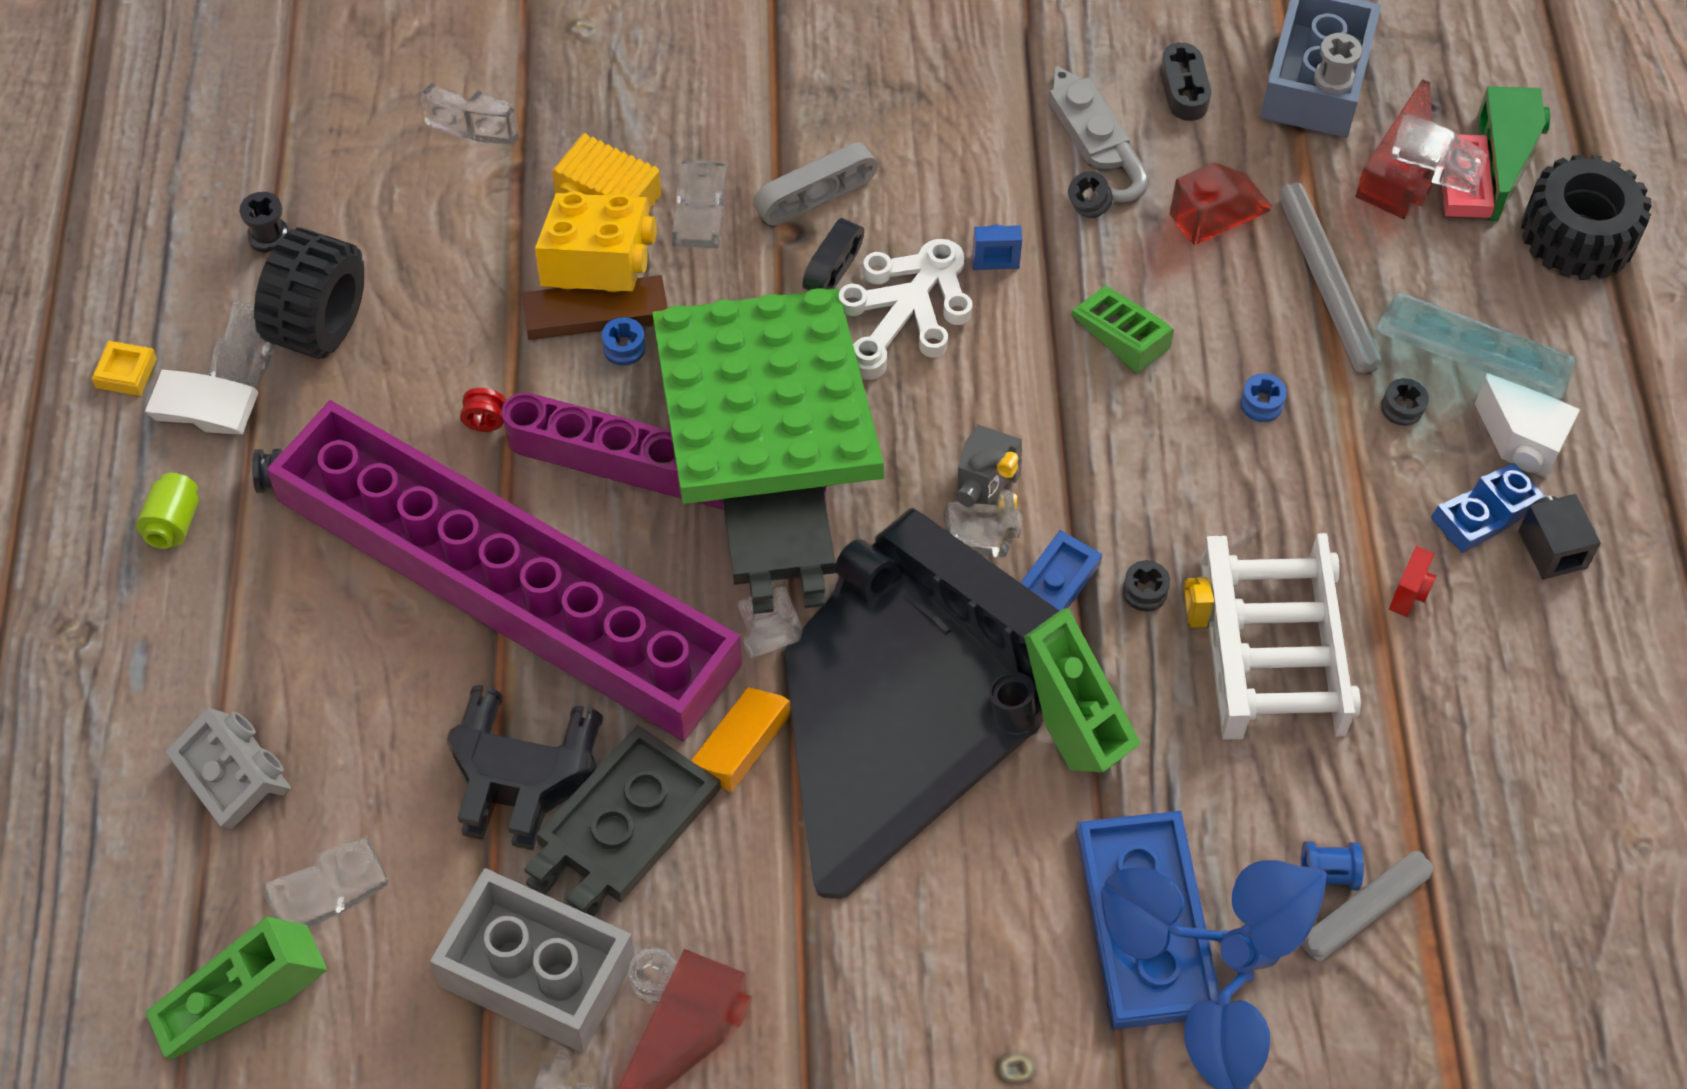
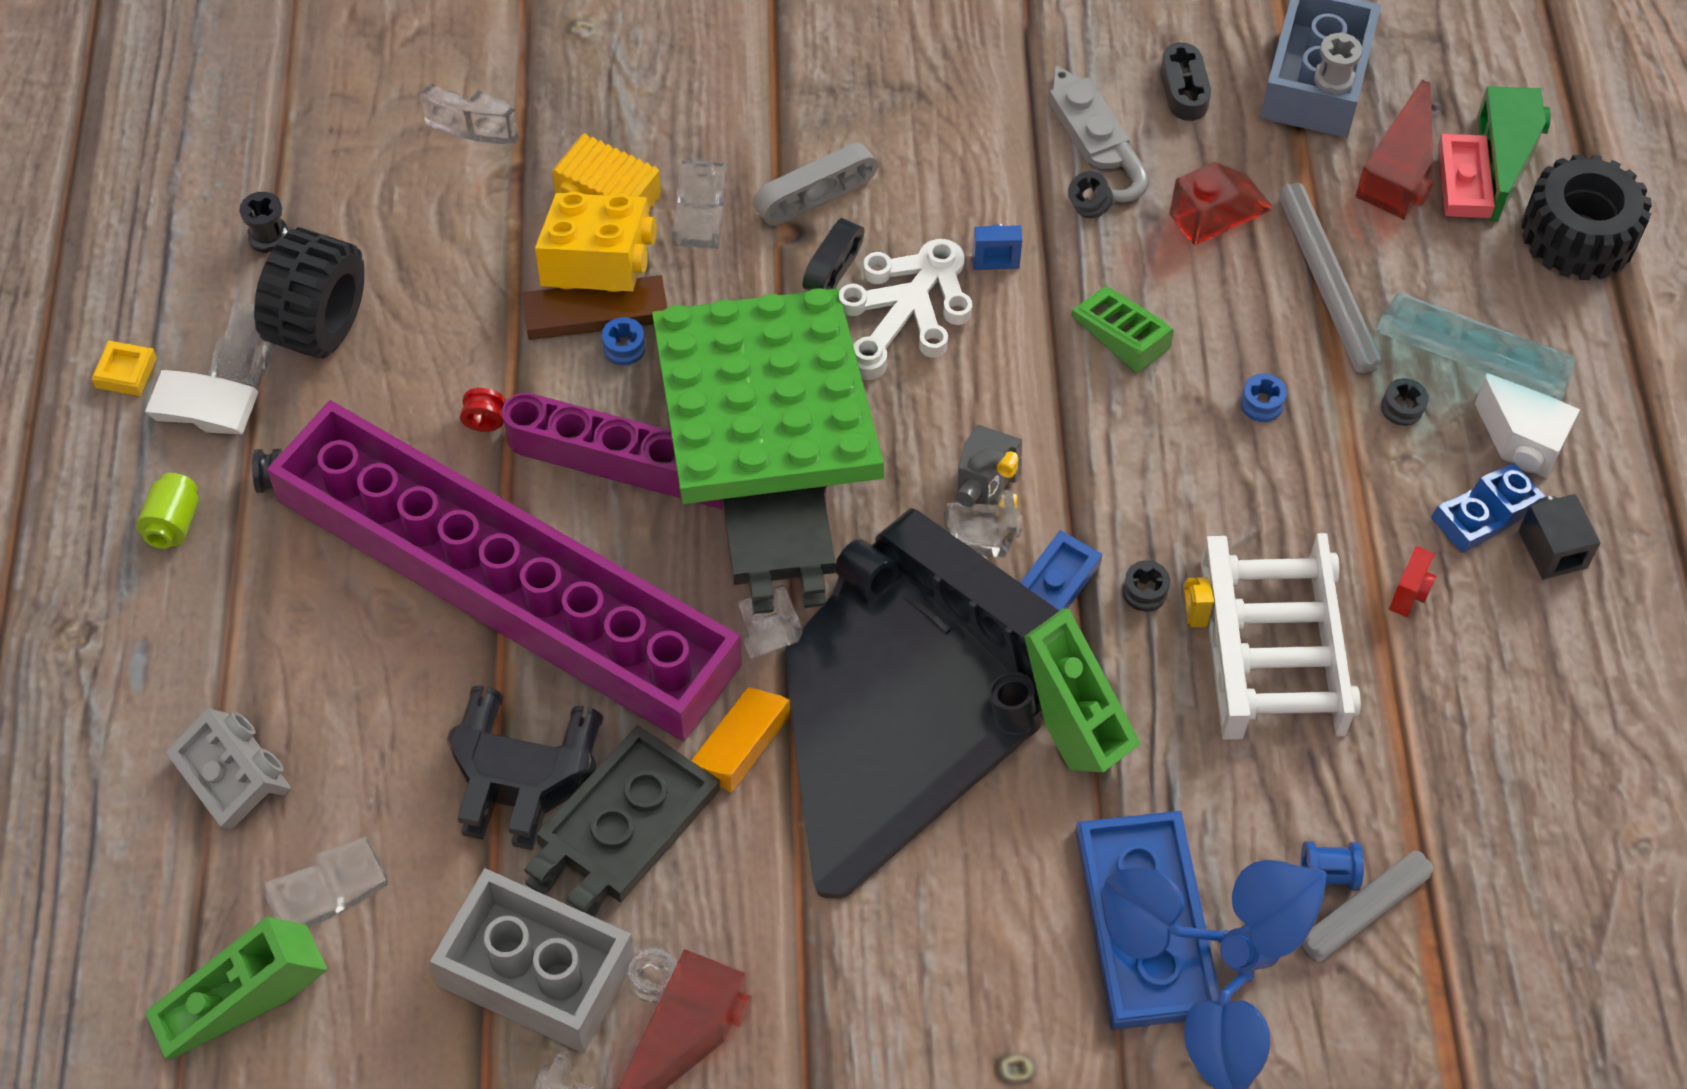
(1431, 146): clear slope -> none

